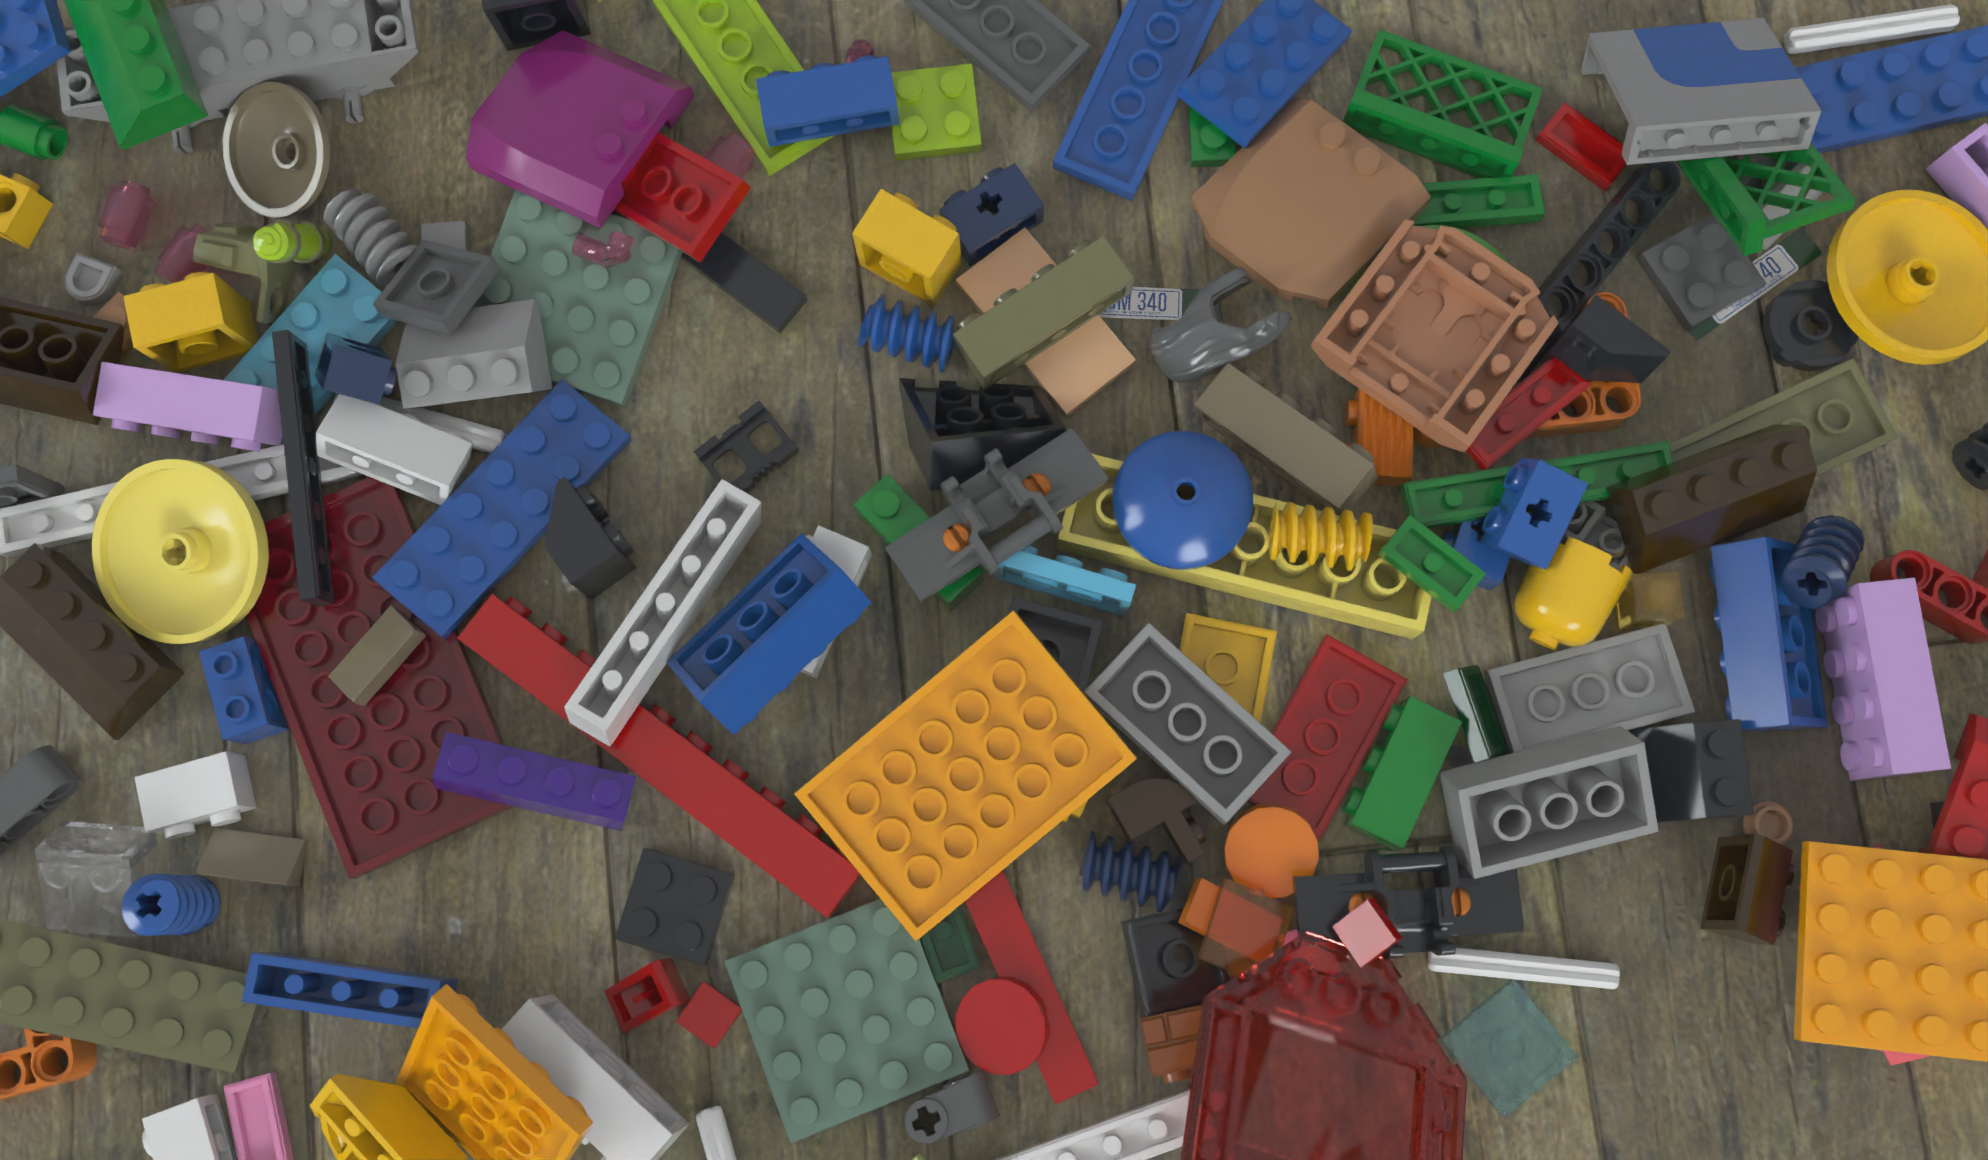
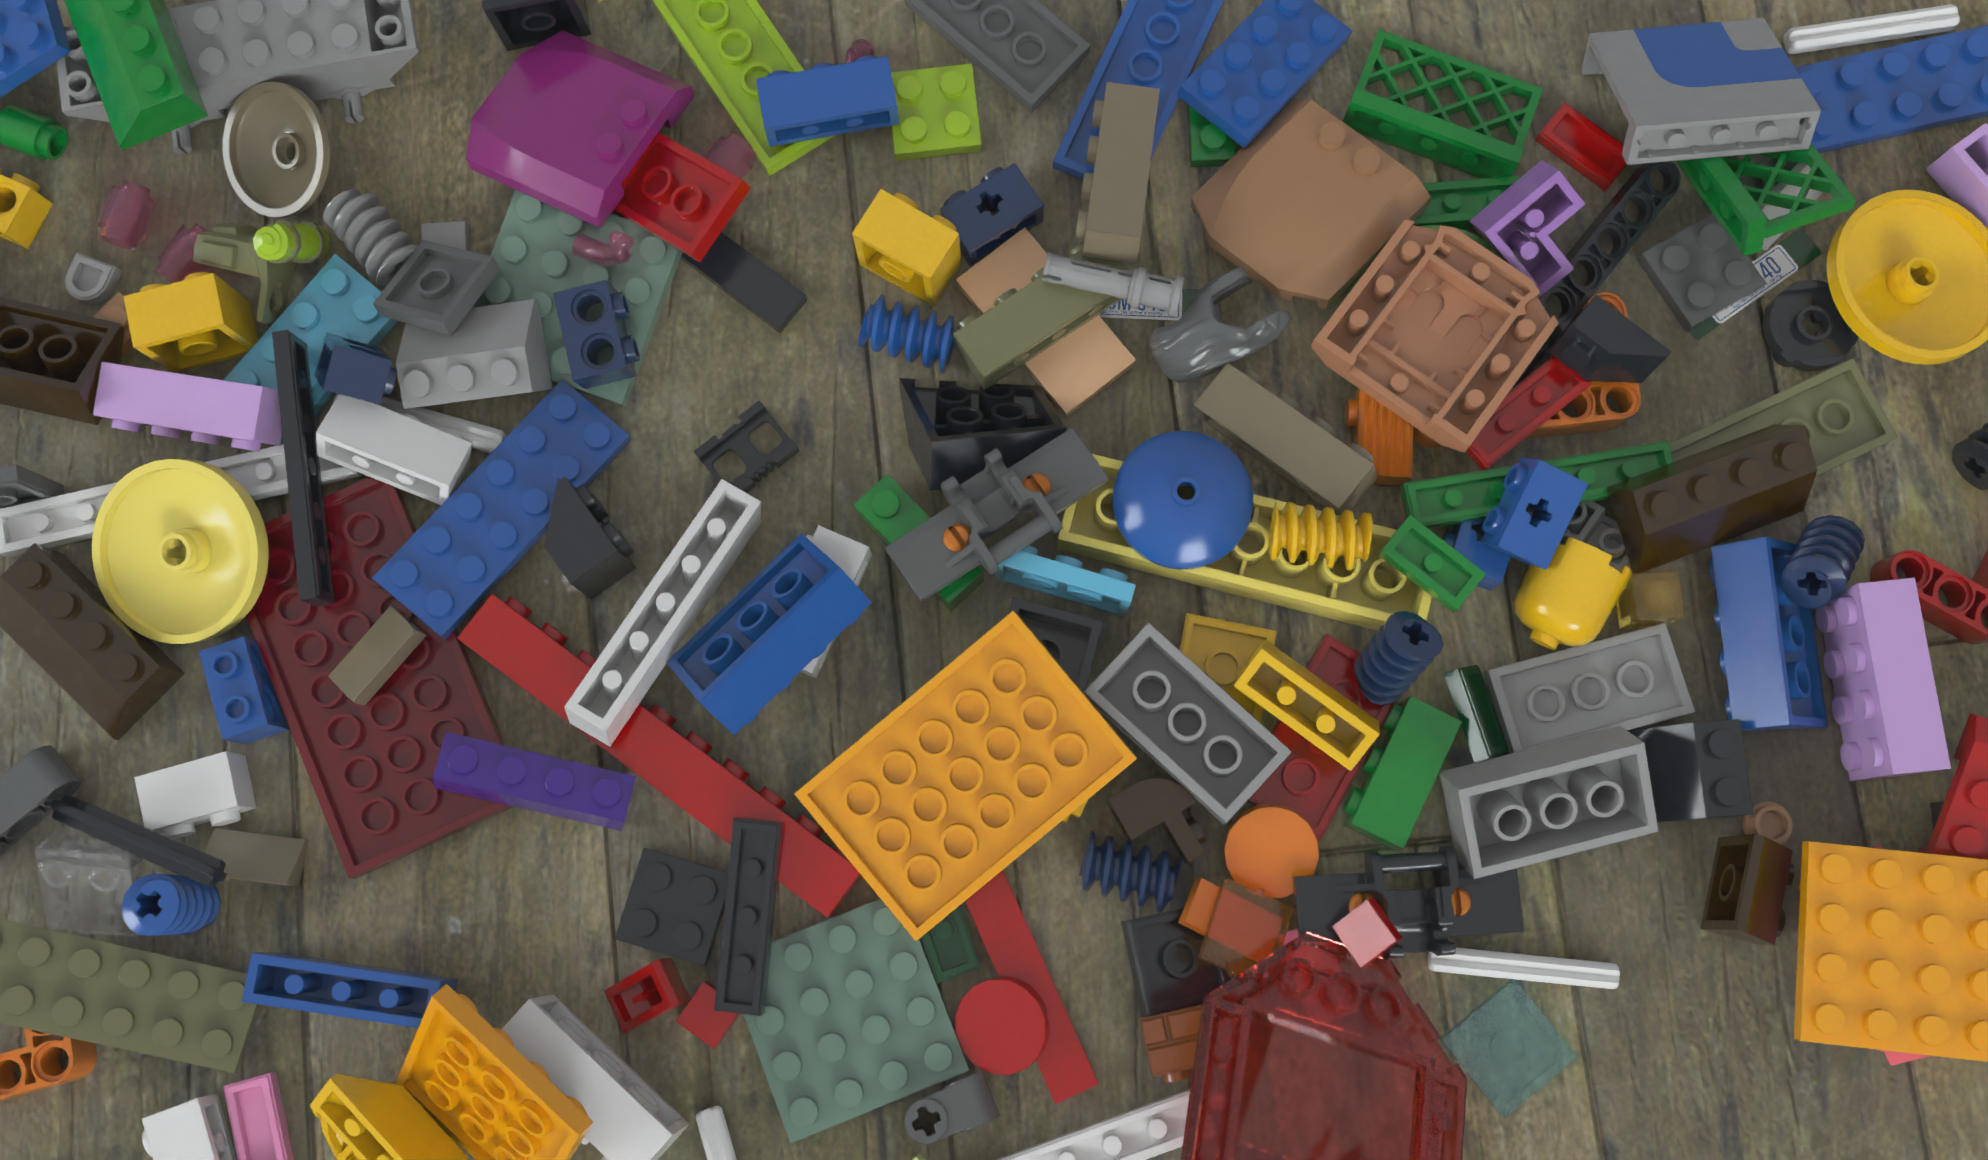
(139, 840): none -> black axle
(586, 339): none -> dark blue brick
(749, 916): none -> black tile
(1120, 172): none -> dark tan brick
(1135, 287): none -> light grey pin
(1307, 704): none -> yellow brick
(1396, 657): none -> dark blue piece
(1522, 219): none -> medium lavender brick

